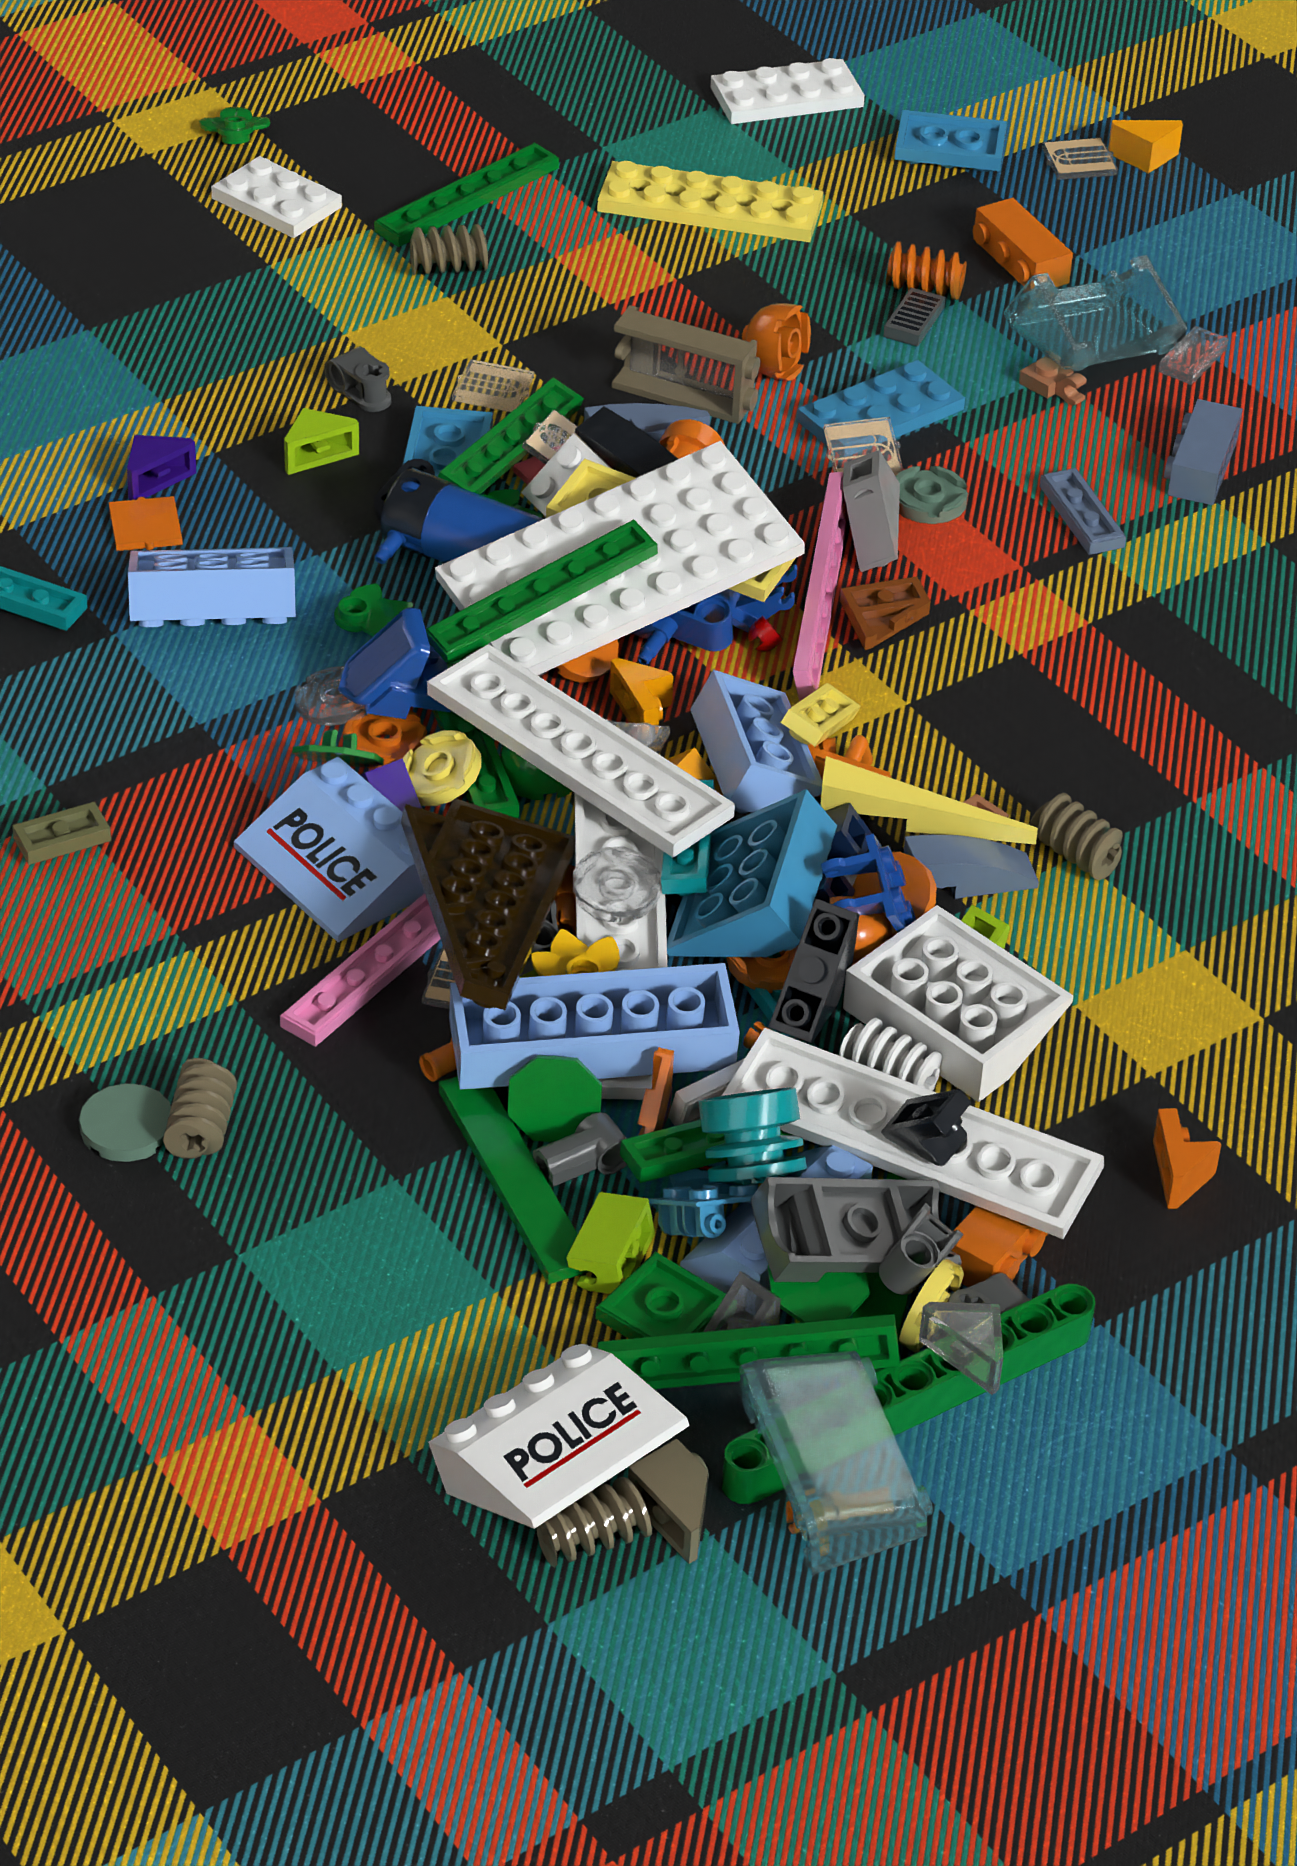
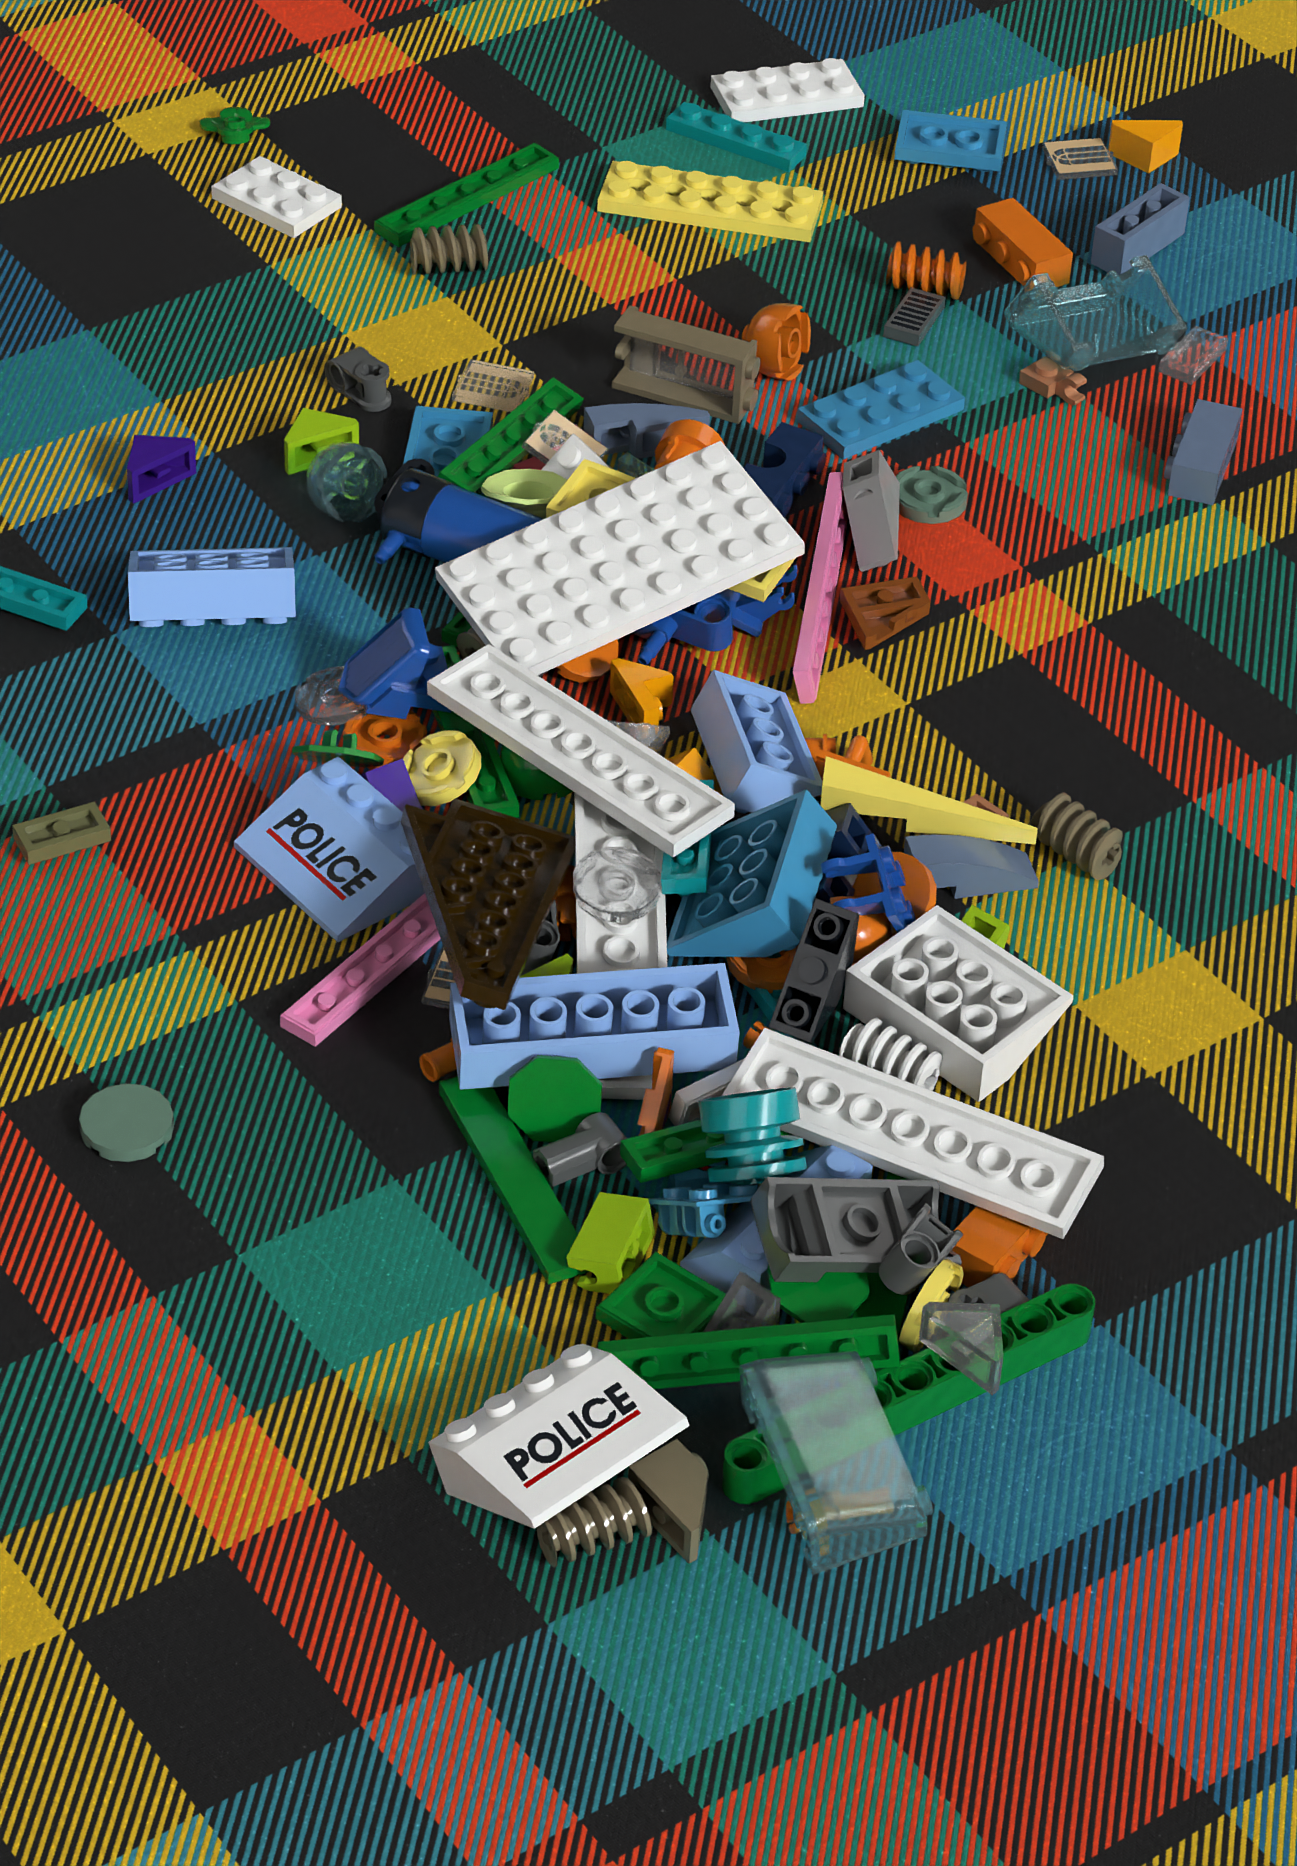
(145, 523): orange piece -> none
(199, 1109): dark tan piece -> none
(345, 481): none -> clear light blue cylinder
(367, 610): green plate -> none
(524, 489): none -> yellowish green hat
(541, 591): green tile -> none
(572, 956): yellow plate -> none
(623, 444): black slope -> none
(736, 136): none -> teal plate
(766, 632): red hinge -> none
(789, 464): none -> dark blue arch
(819, 715): light yellow plate -> none
(859, 438): clear piece -> none
(930, 1125): black slope -> none
(1082, 511): sand blue tile -> none
(1140, 228): none -> sand blue brick
(1182, 1163): orange slope -> none

